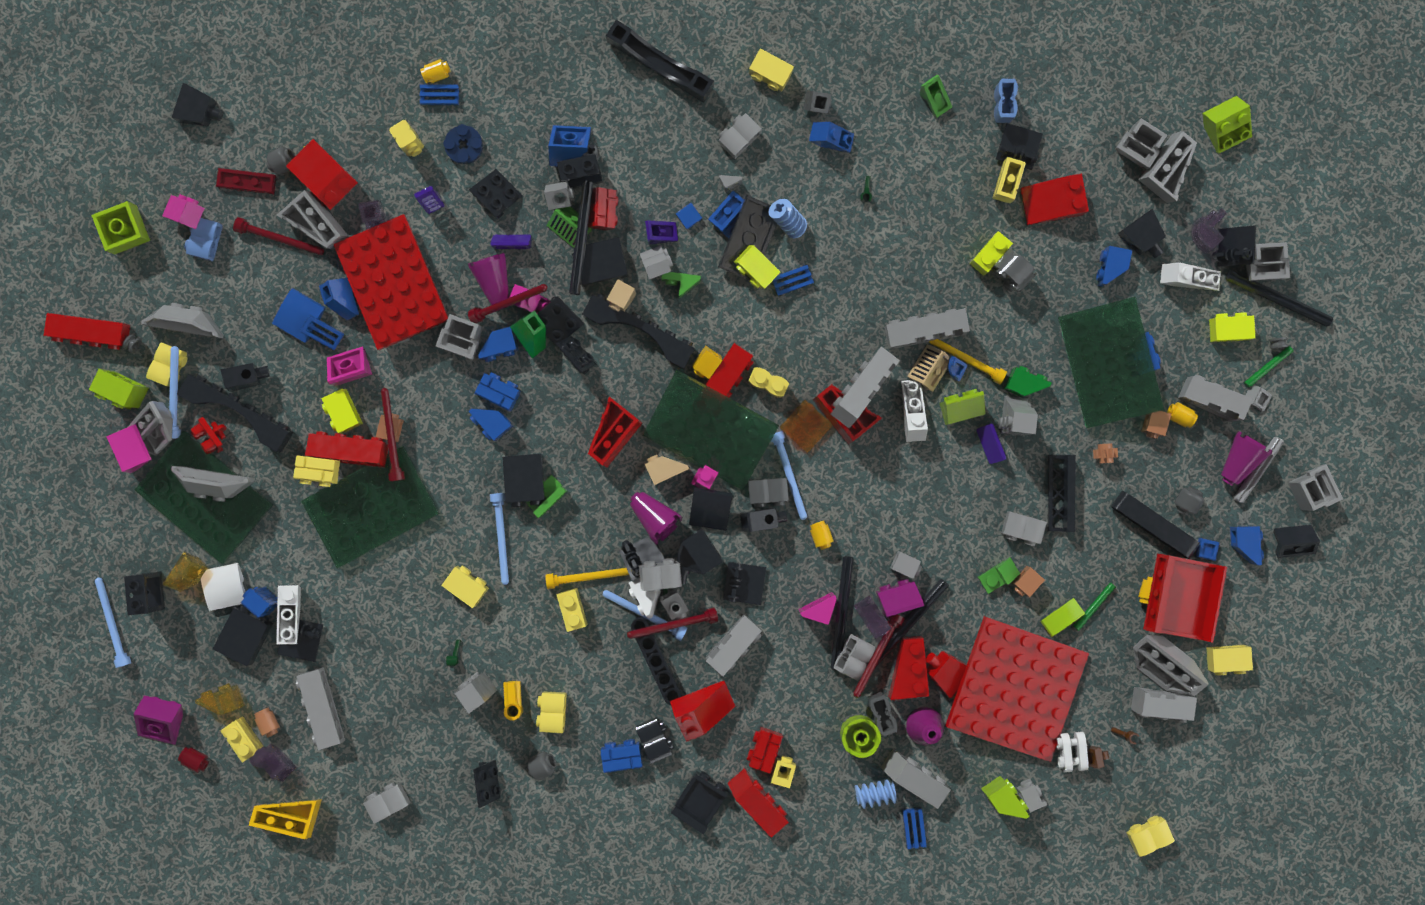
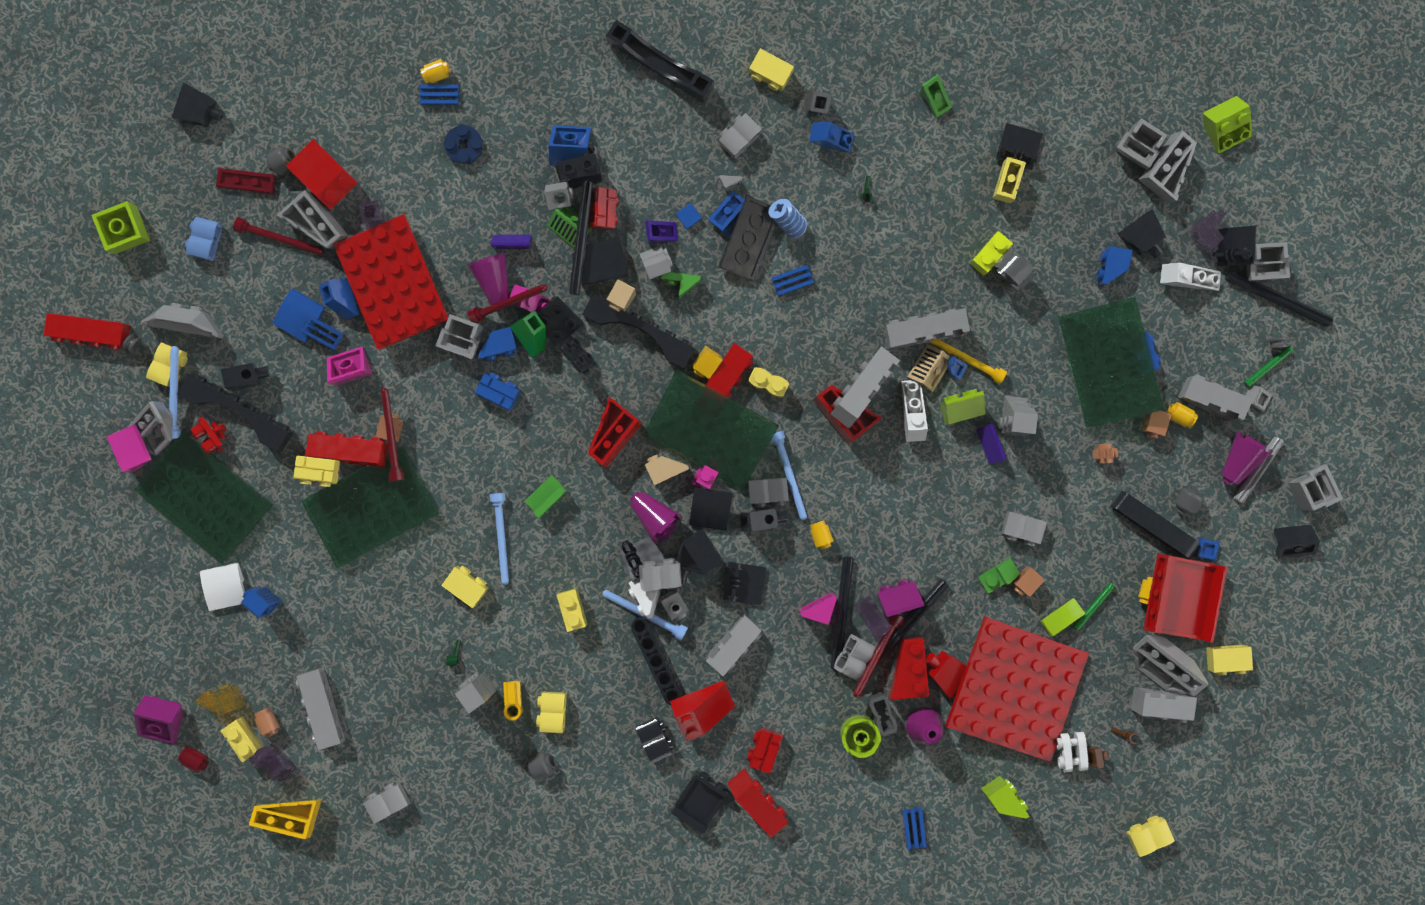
(118, 388): lime brick -> none
(121, 658): light blue piece -> none
(142, 601): black window -> none
(183, 211): dark pink brick -> none
(185, 573): clear yellow slope -> none
(211, 483): light grey wedge -> none
(243, 635): black brick -> none
(288, 614): white slope -> none
(307, 643): black hinge -> none
(341, 411): neon yellow brick -> none
(407, 138): light yellow brick -> none
(429, 199): dark purple slope -> none
(486, 783): black hinge -> none
(492, 421): blue slope -> none
(495, 193): black hinge -> none
(524, 479): black panel -> none
(554, 580): yellow piece -> none
(621, 756): blue brick -> none
(709, 615): dark red piece -> none
(757, 267): neon yellow brick -> none
(783, 779): light yellow brick -> none
(806, 426): clear orange hinge -> none
(877, 793): light blue piece -> none
(906, 565): light grey brick -> none
(916, 779): light grey wedge -> none
(1005, 101): medium blue brick -> none
(1024, 383): green slope -> none
(1031, 795): light grey brick -> none
(1055, 199): red slope -> none
(1068, 489): black fence -> none
(1232, 328): neon yellow brick -> none
(1247, 542): blue slope -> none

